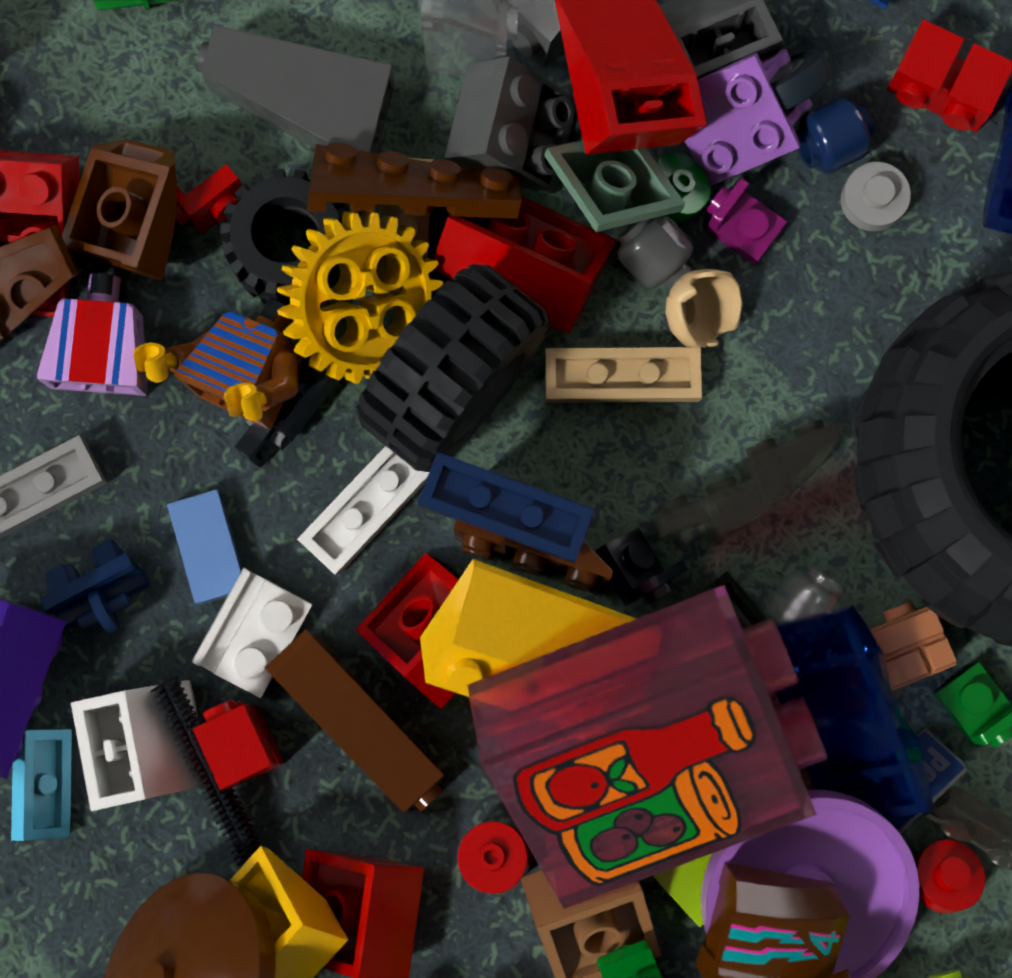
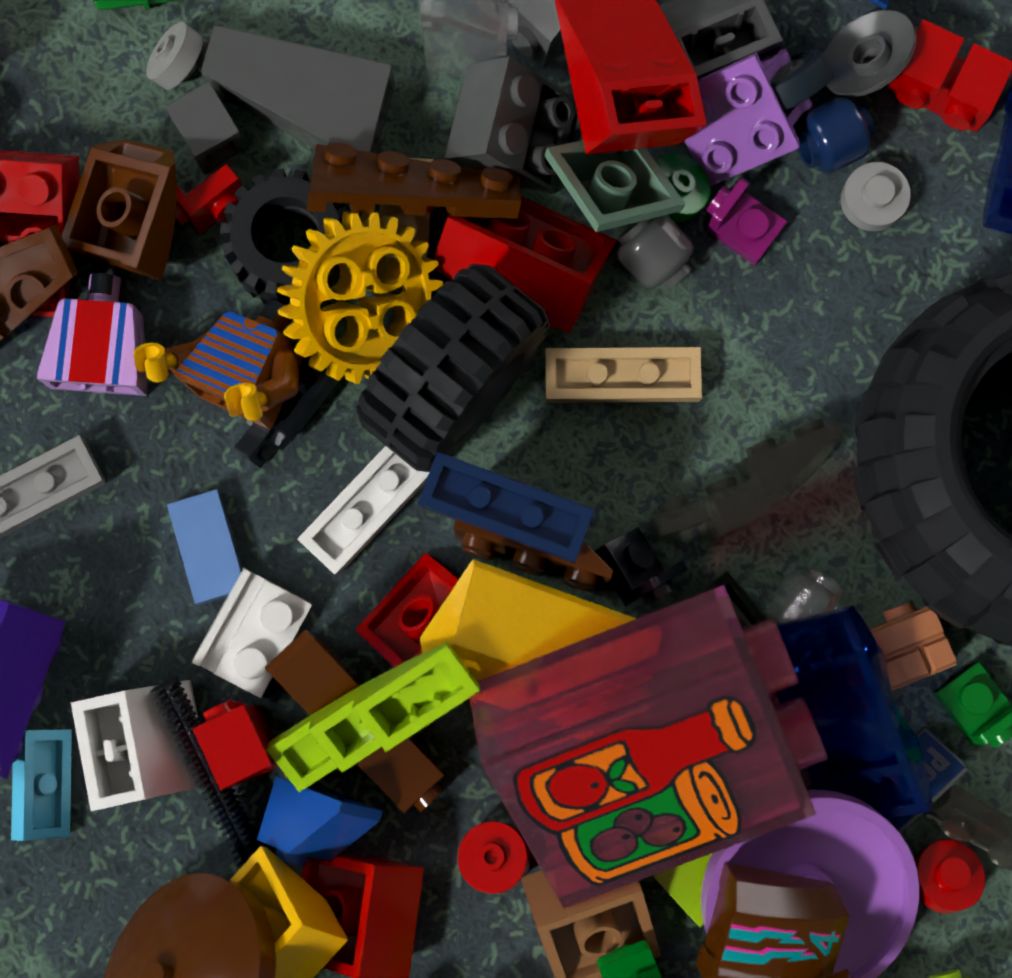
(96, 594): dark blue hips -> none
(174, 56): none -> light grey wheel
(206, 127): none -> dark grey panel
(313, 822): none -> blue slope
(373, 716): none -> lime slope
(703, 307): tan hair -> none
(870, 52): none -> dark grey dish

